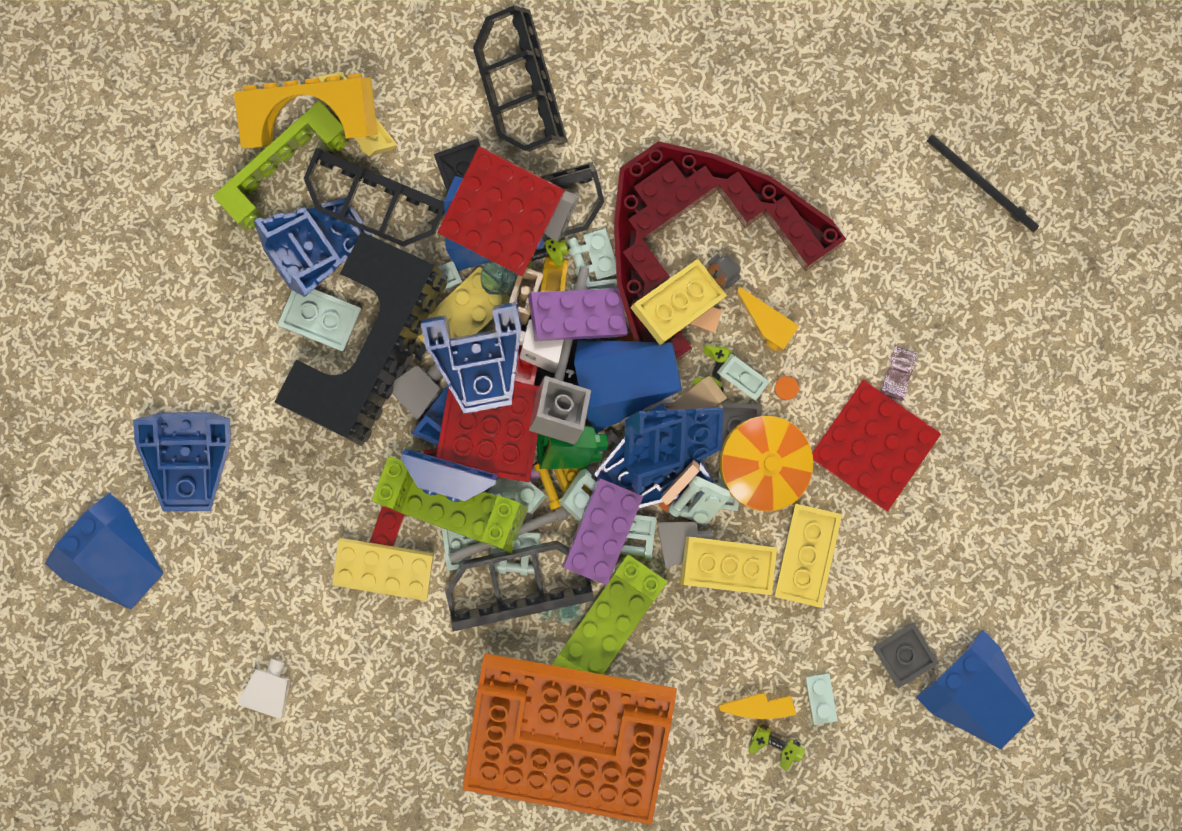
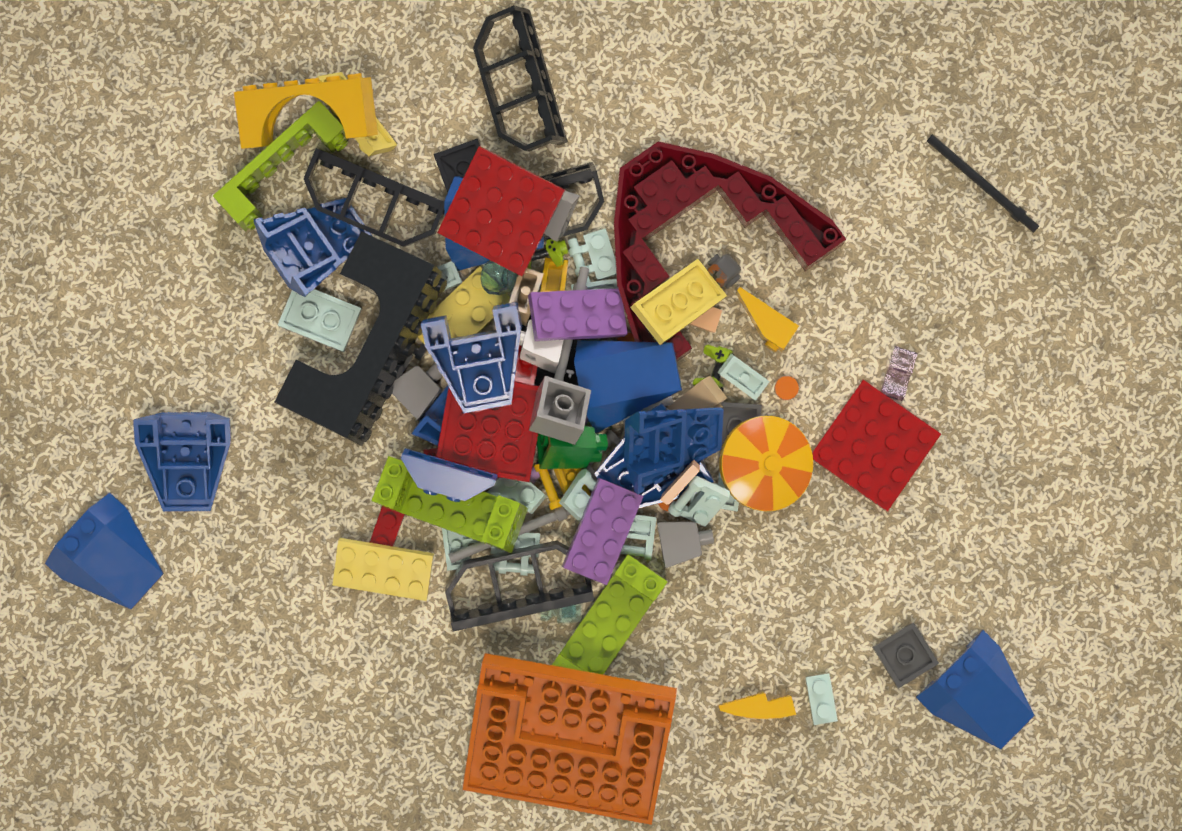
(267, 691): white torso -> none
(728, 565): light yellow plate -> none
(790, 751): lime piece -> none
(808, 555): light yellow plate -> none

